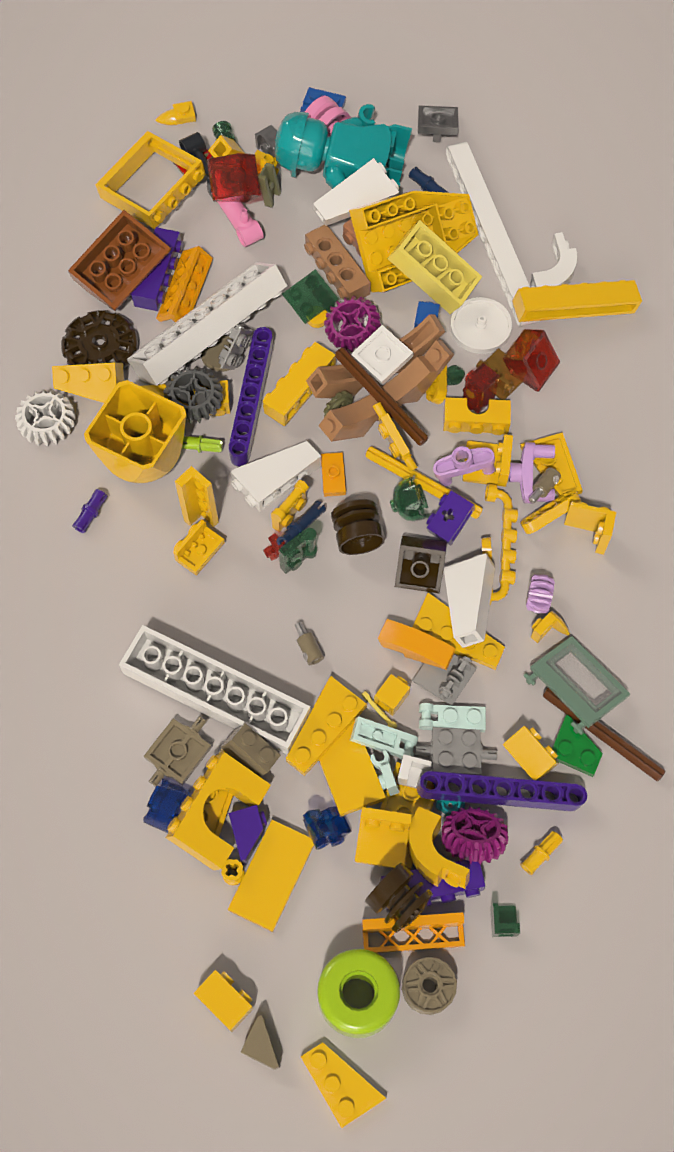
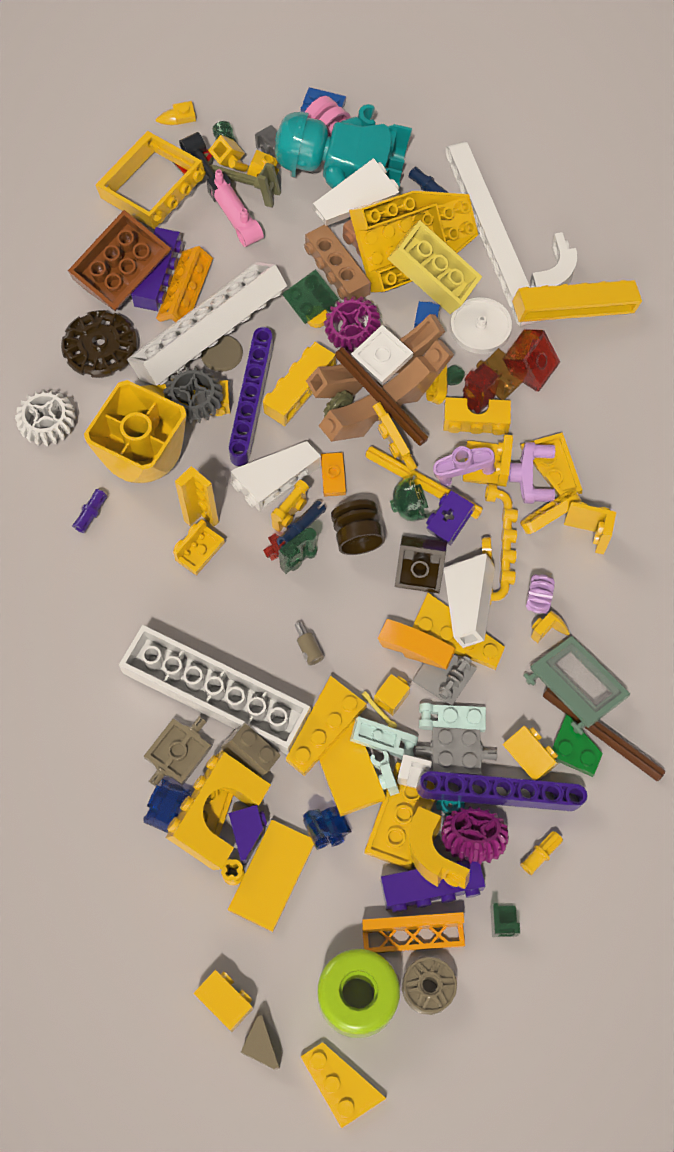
(88, 380): yellow wedge -> none
(202, 444): lime axle -> none
(234, 178): clear red slope -> none
(242, 340): light grey hinge -> none
(382, 837): yellow bracket -> none
(398, 897): dark brown wheel -> none
(437, 121): flat silver hinge -> none
(544, 484): dark tan piece -> none

